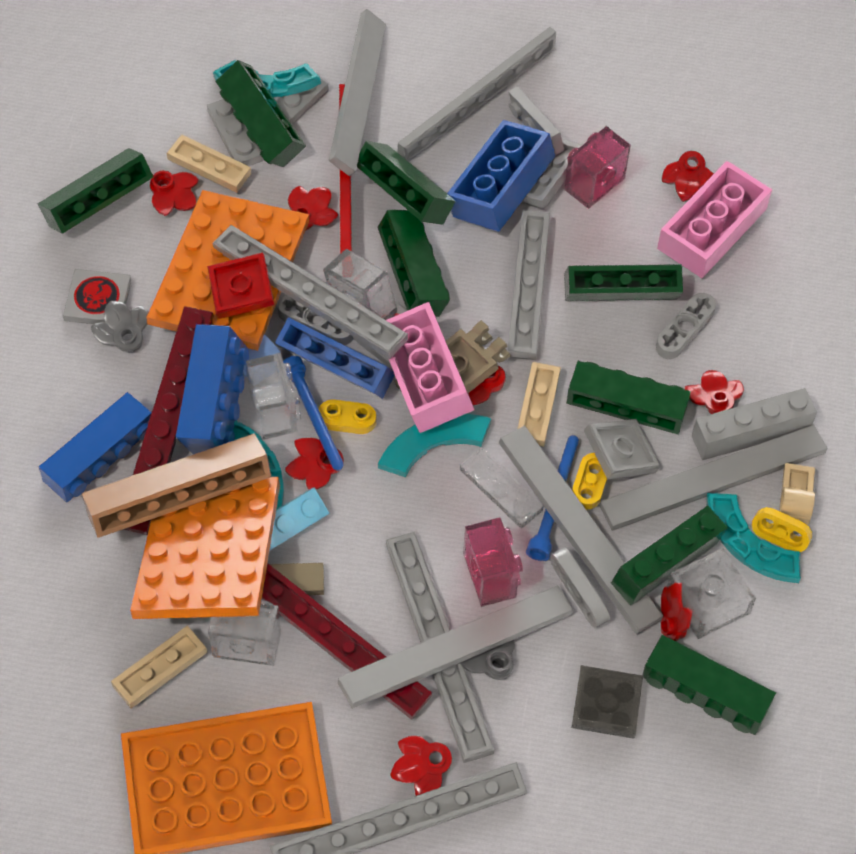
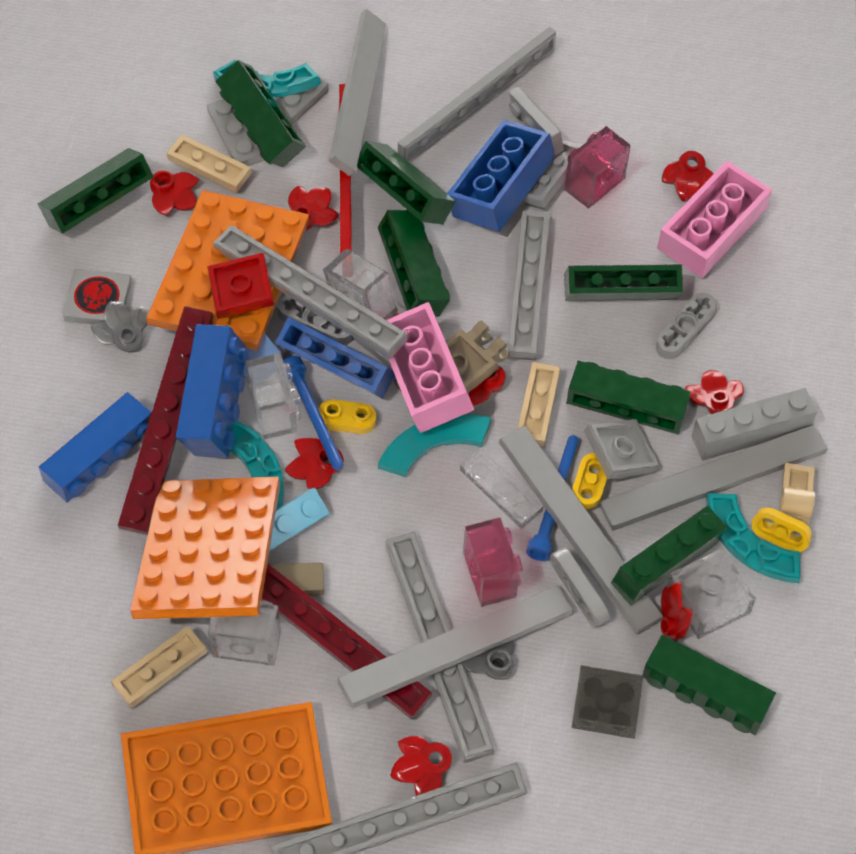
(176, 485): medium nougat brick -> none

